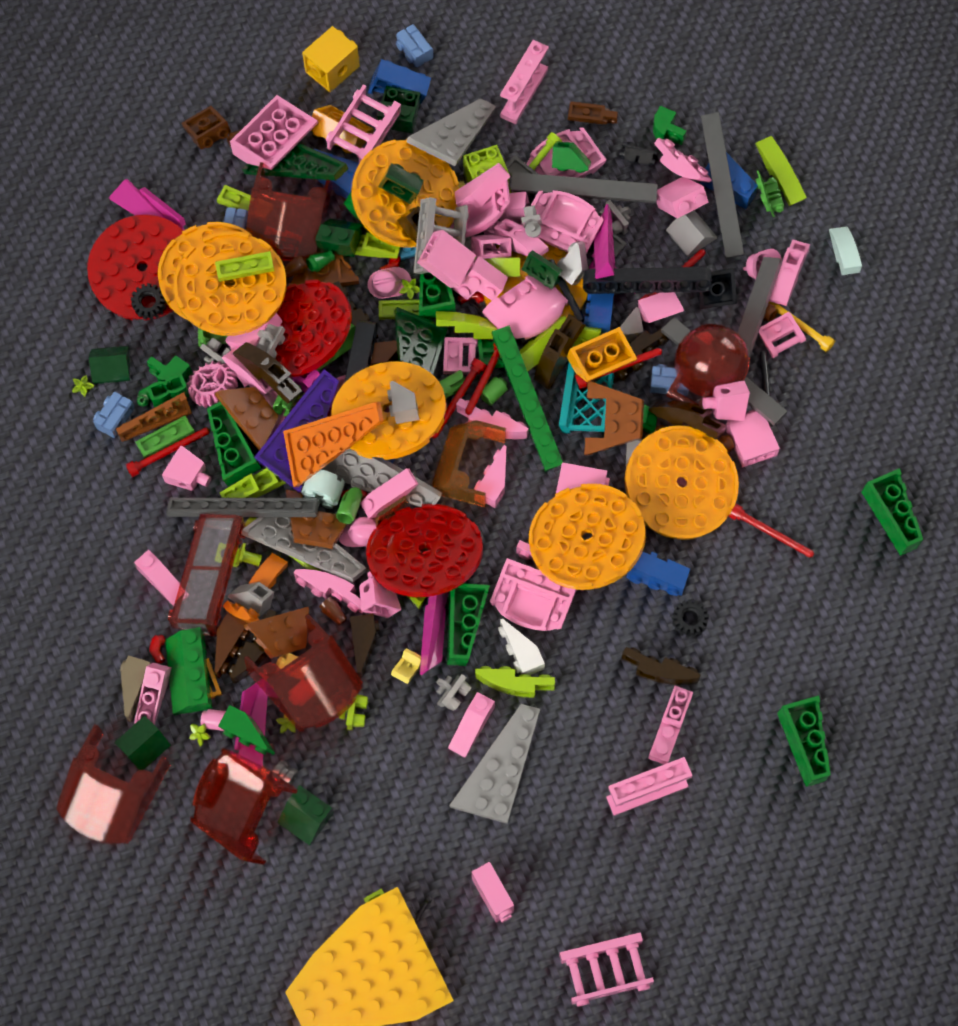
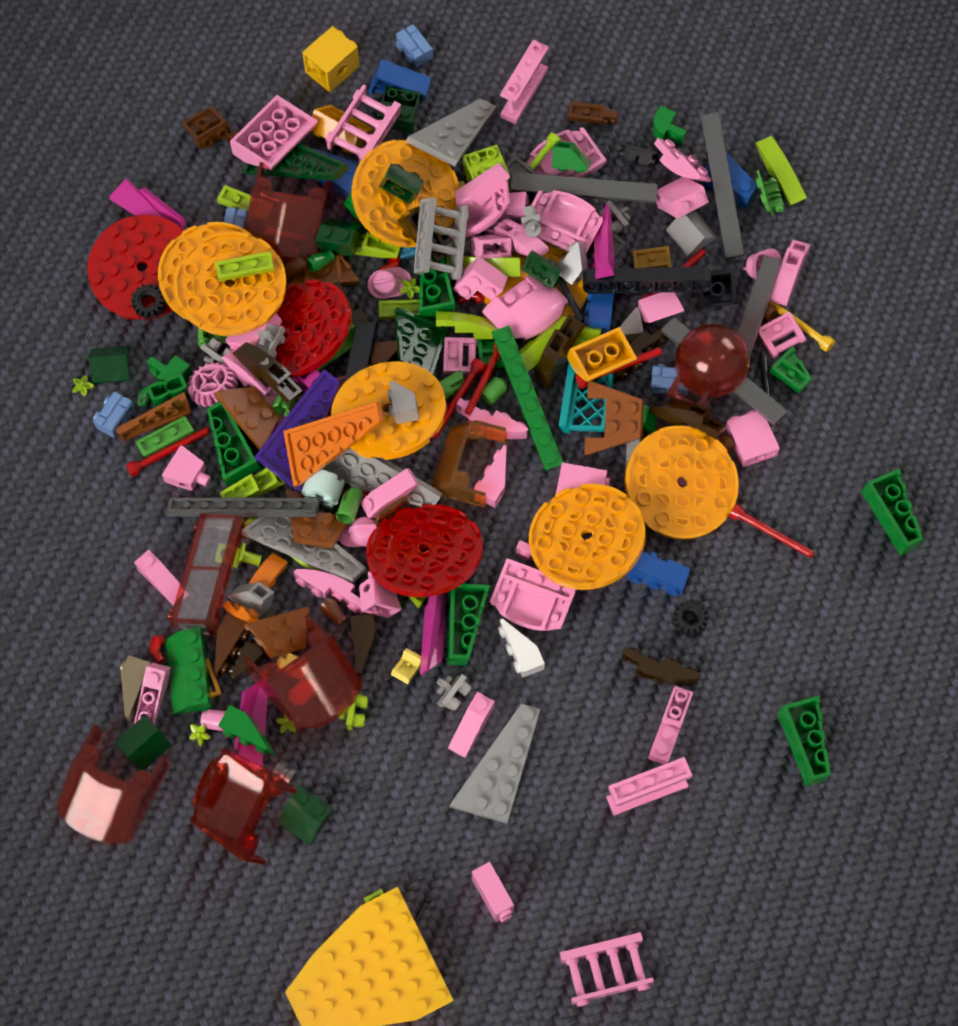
(447, 259): bright pink brick -> none
(506, 682): lime slope -> none
(652, 257): none -> pearl gold slope
(728, 401): bright pink torso -> none
(791, 371): none -> green wing
(845, 250): light aqua slope -> none

